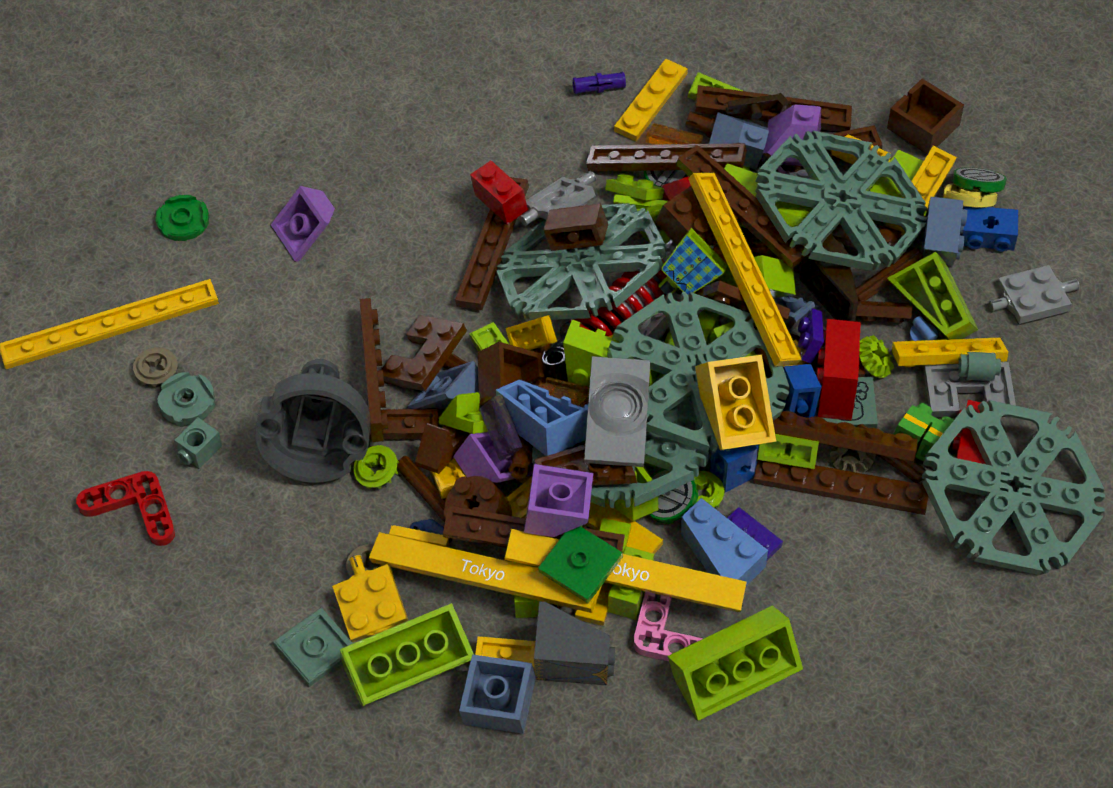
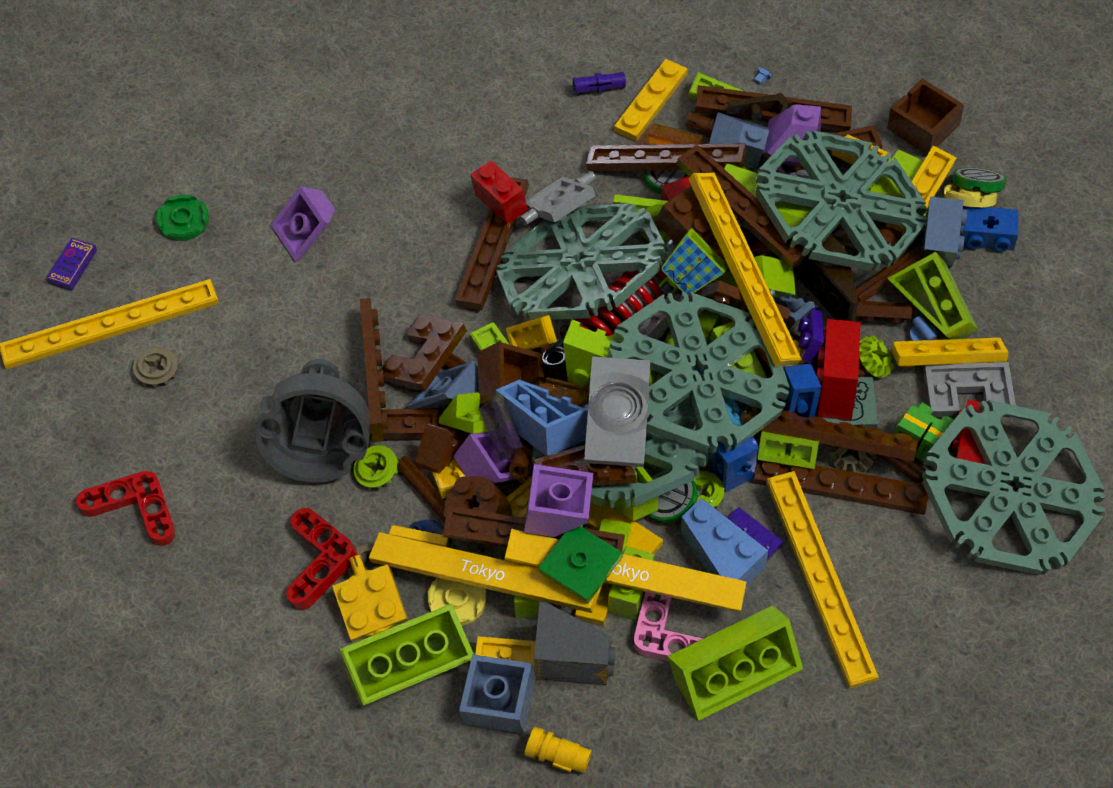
(71, 264): none -> dark purple tile
(186, 412): sand green plate -> none
(197, 433): sand green brick -> none
(313, 646): sand green tile -> none
(328, 558): none -> red beam
(467, 604): none -> light yellow tile
(563, 753): none -> yellow axle
(576, 227): reddish brown brick -> none
(638, 189): lime plate -> none
(736, 401): yellow slope -> none
(762, 76): none -> medium blue piece
(822, 580): none -> yellow tile
(979, 366): sand green brick -> none
(1034, 294): light grey plate -> none

